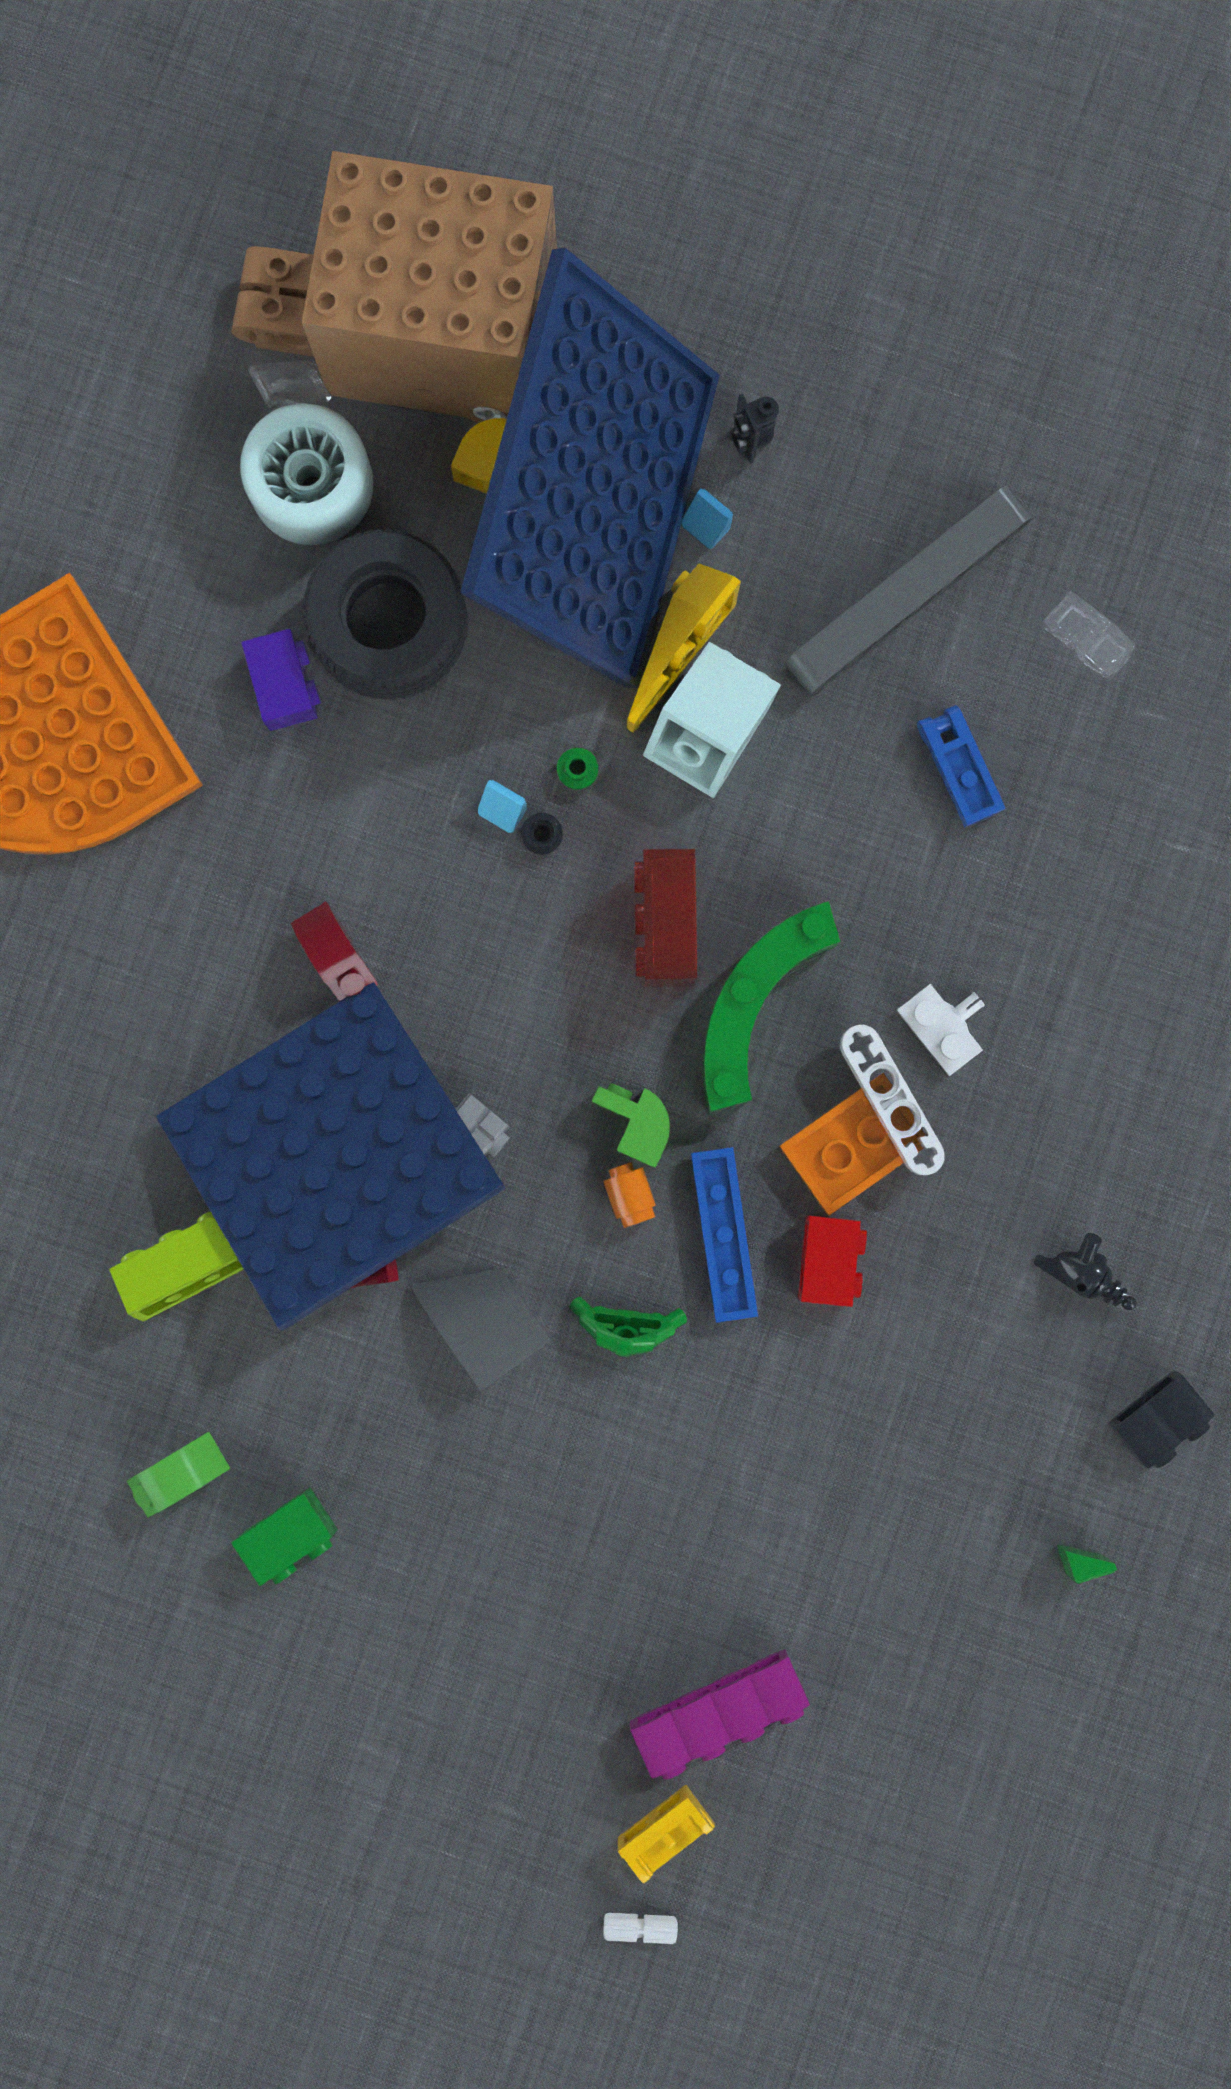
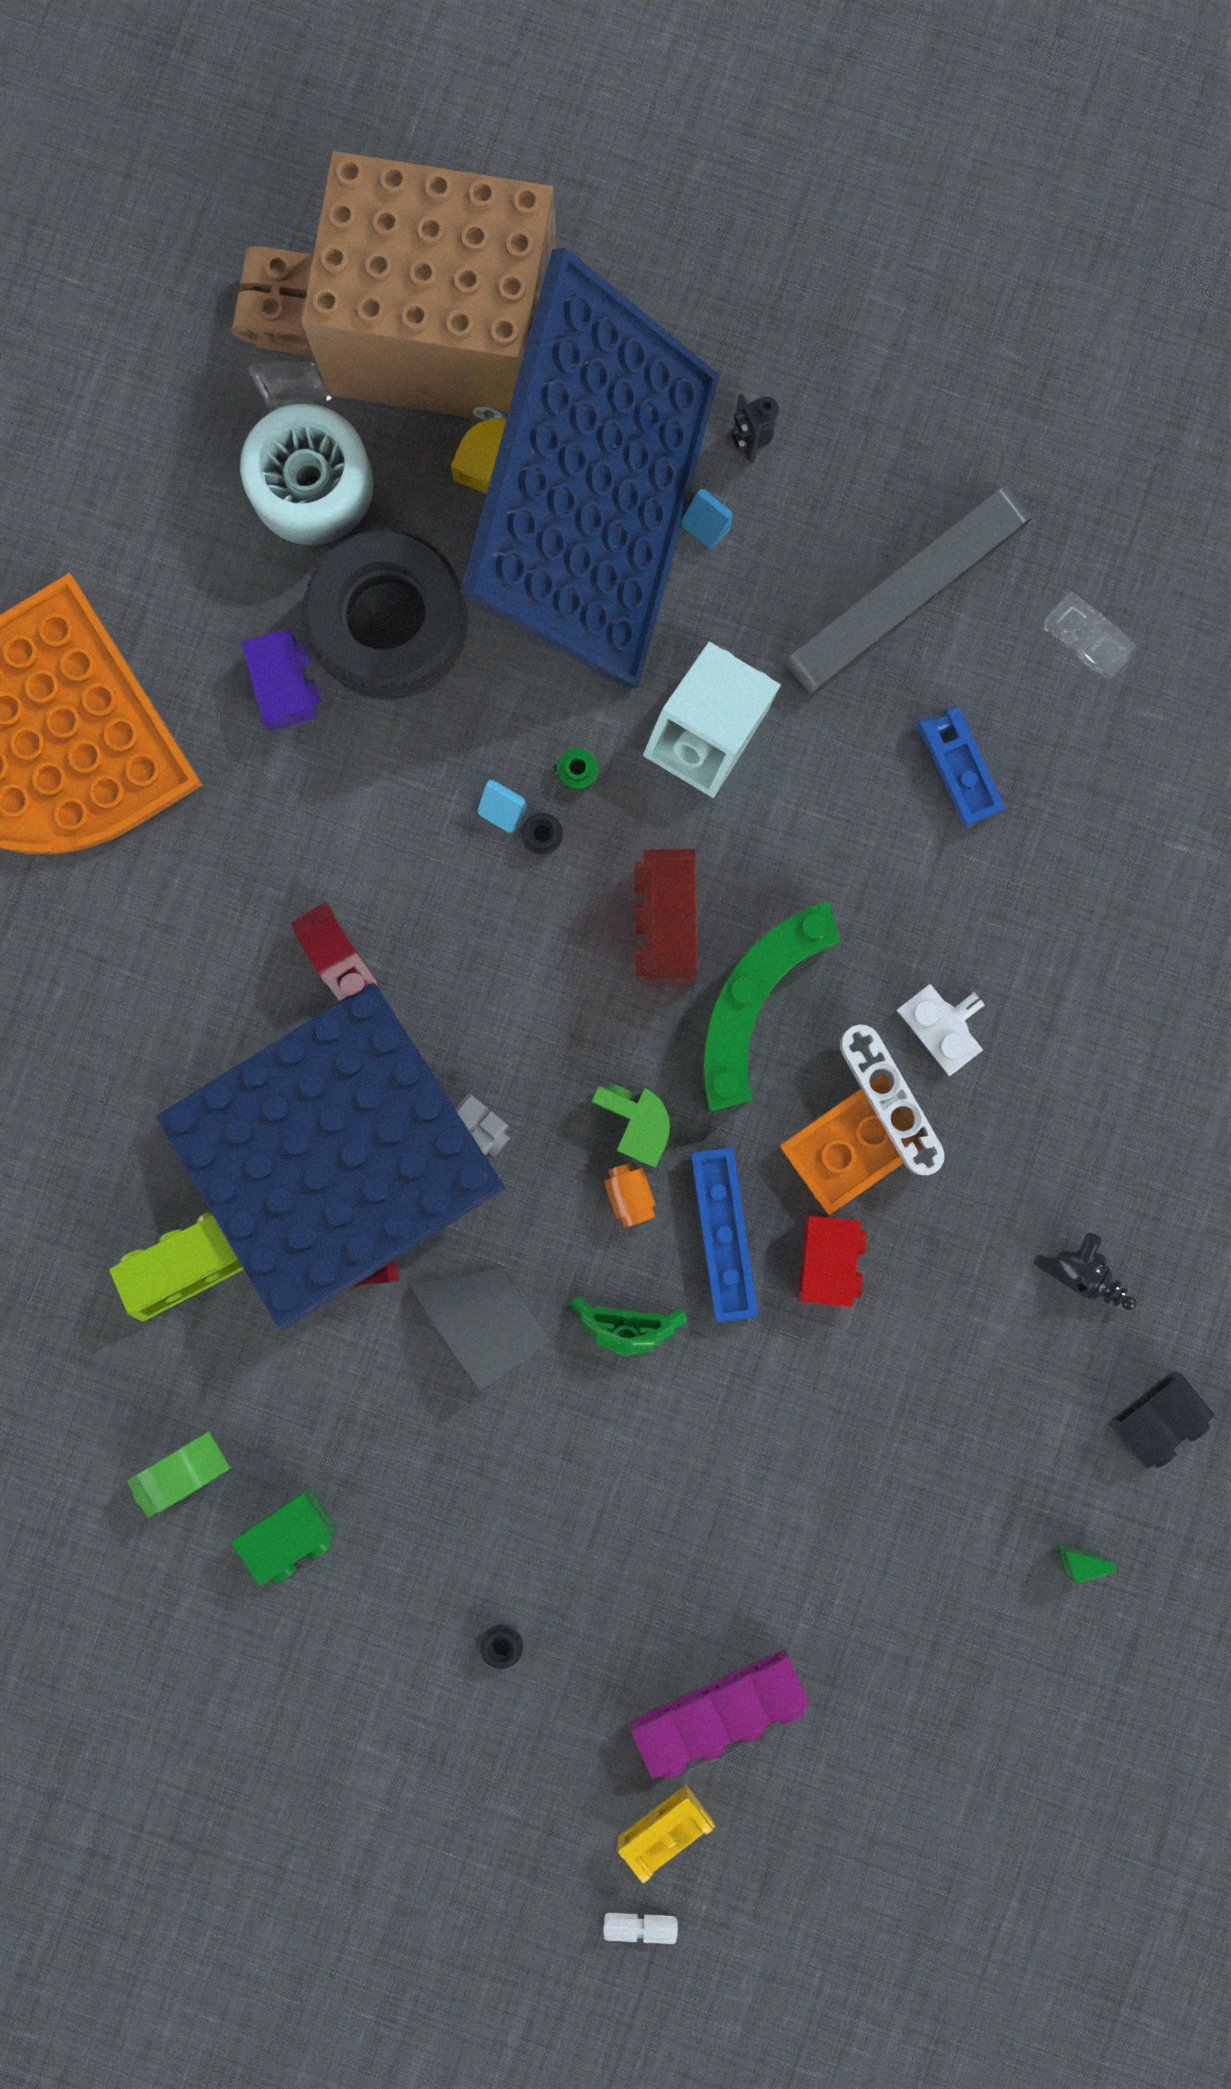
(498, 1659): none -> black plate
(694, 614): yellow wedge -> none

